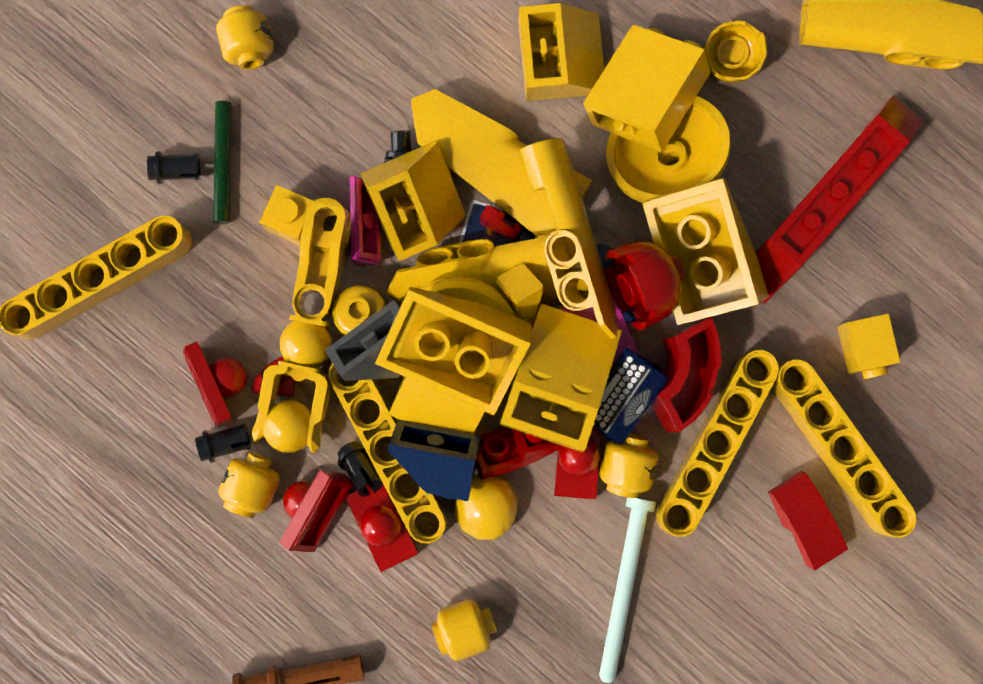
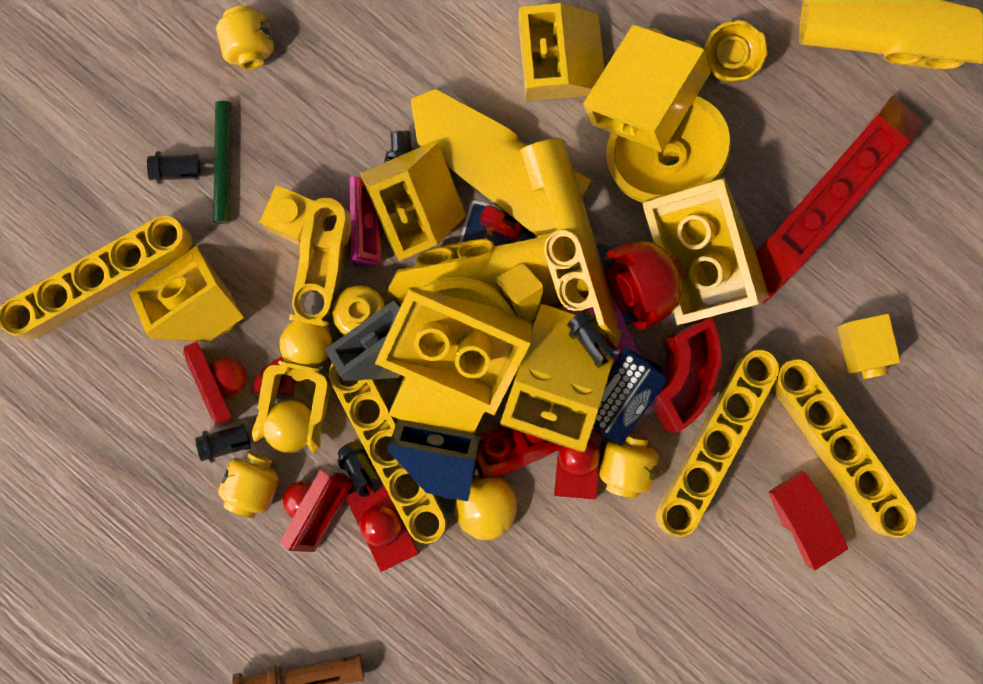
(186, 301): none -> yellow slope
(464, 629): yellow head -> none
(591, 337): none -> black pin
(624, 587): light aqua bar -> none

